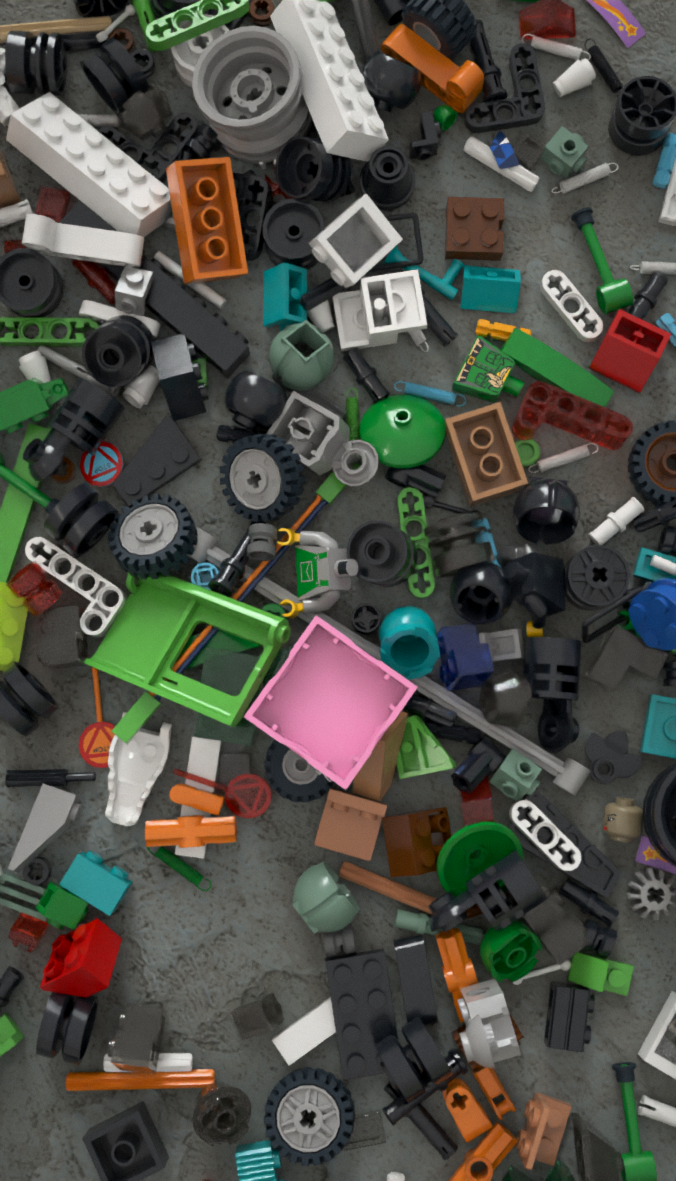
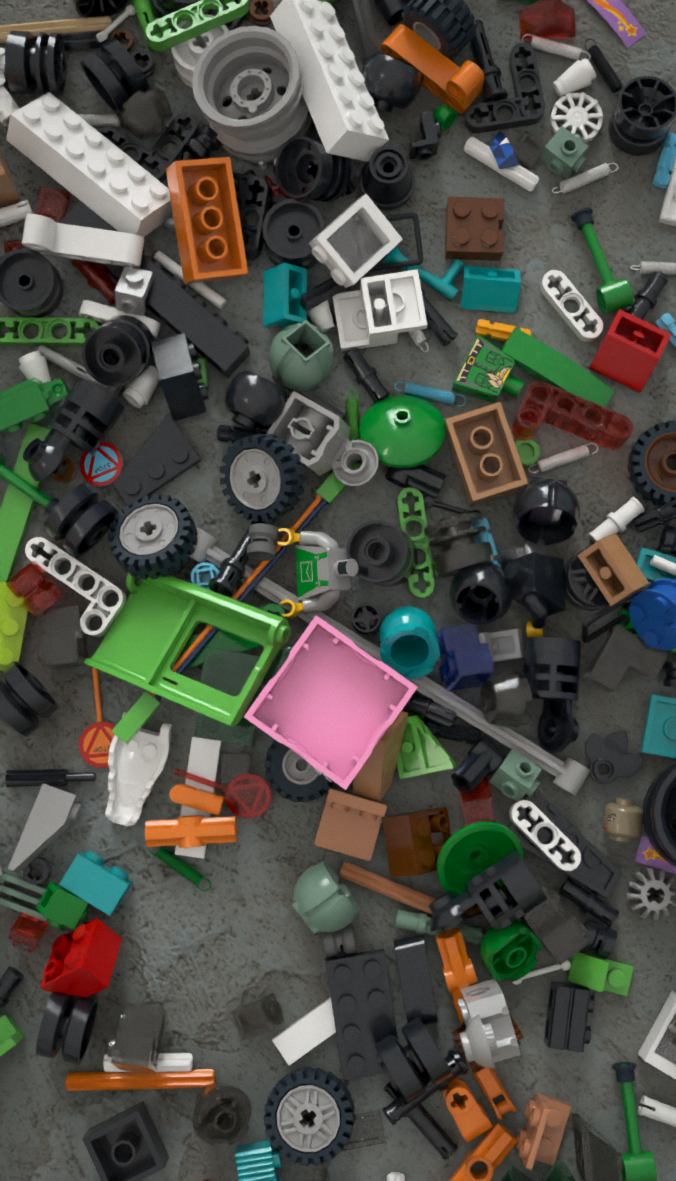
(577, 116): none -> white wheel
(613, 569): none -> medium nougat brick

